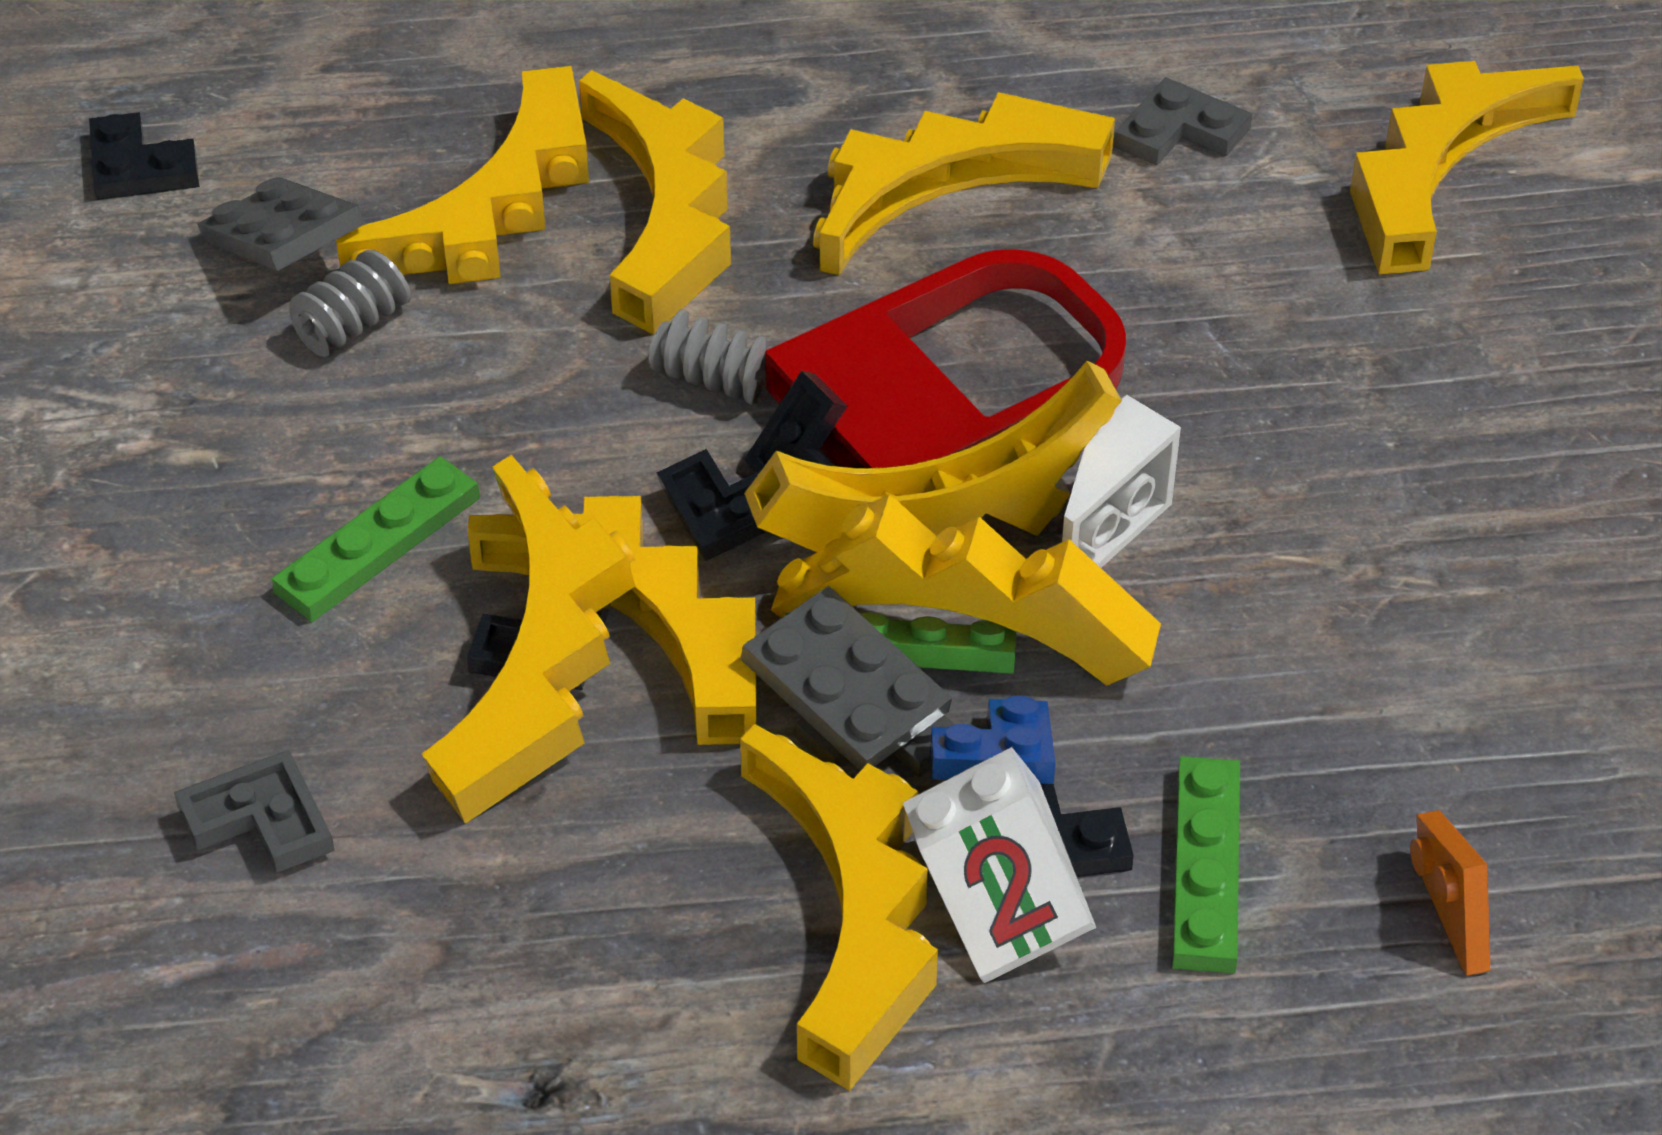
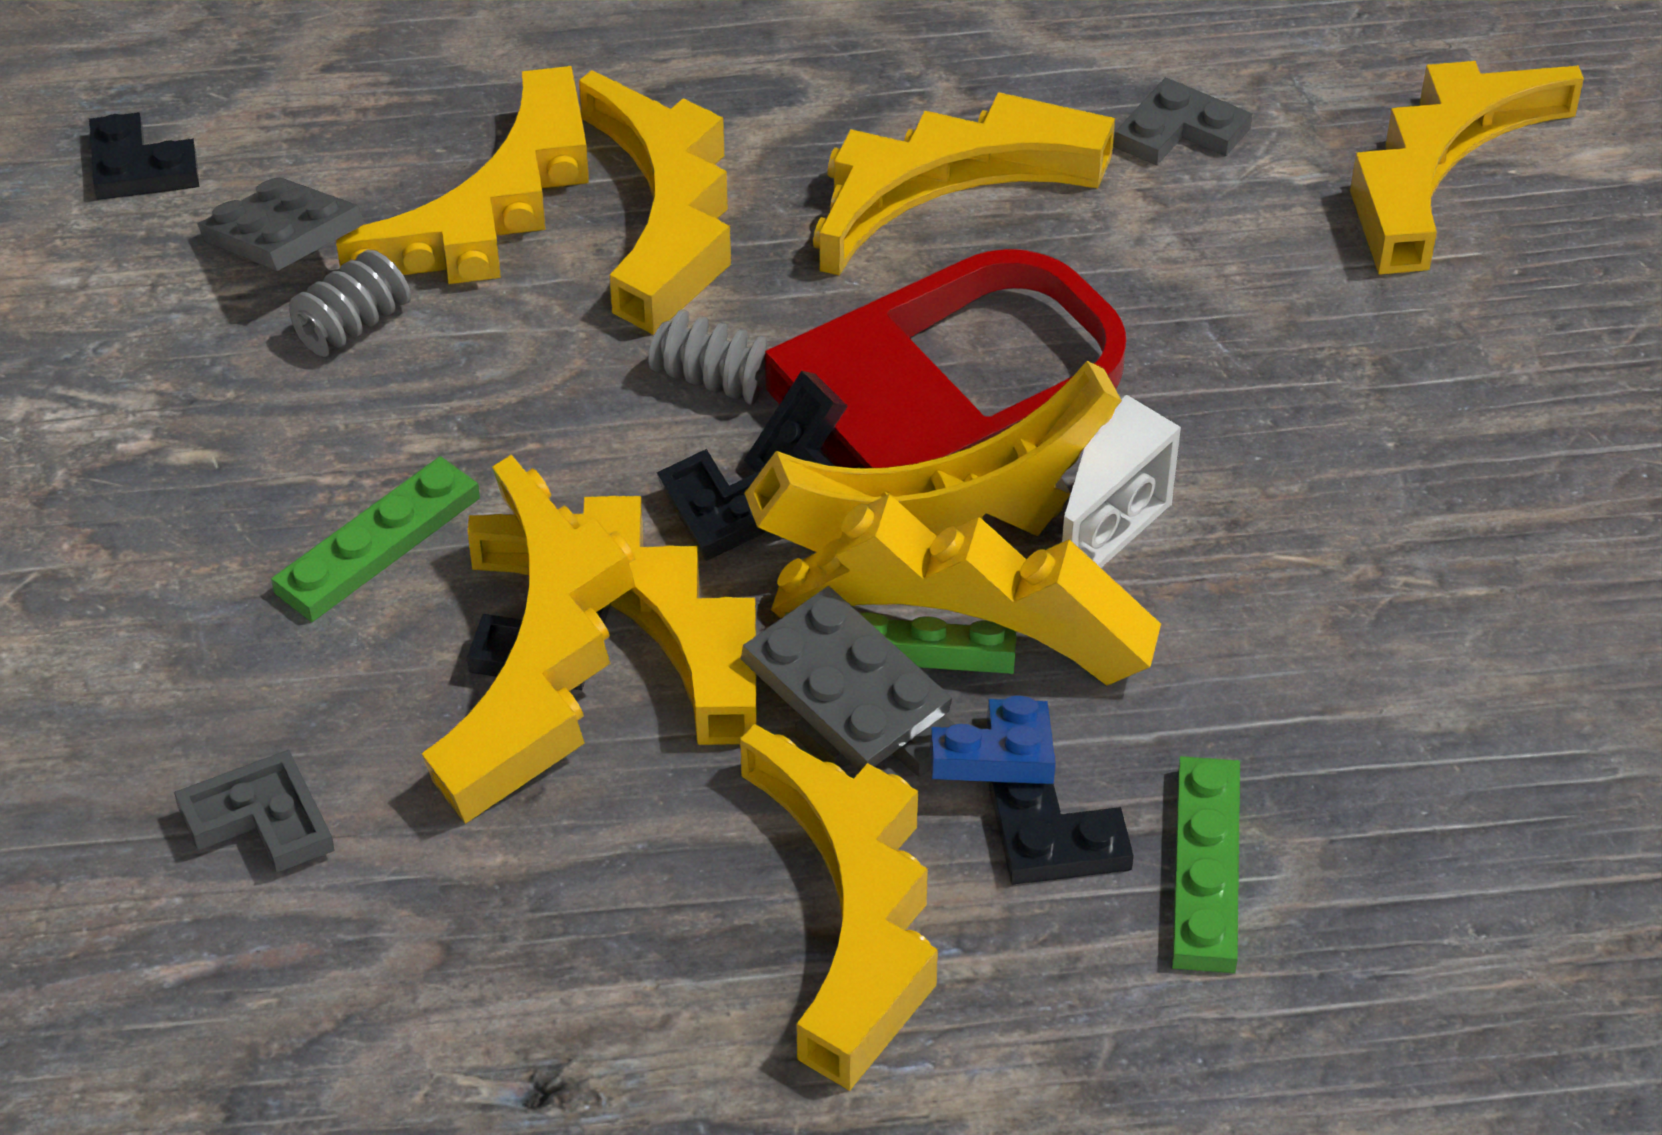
(999, 864): white slope -> none
(1457, 886): orange wing -> none

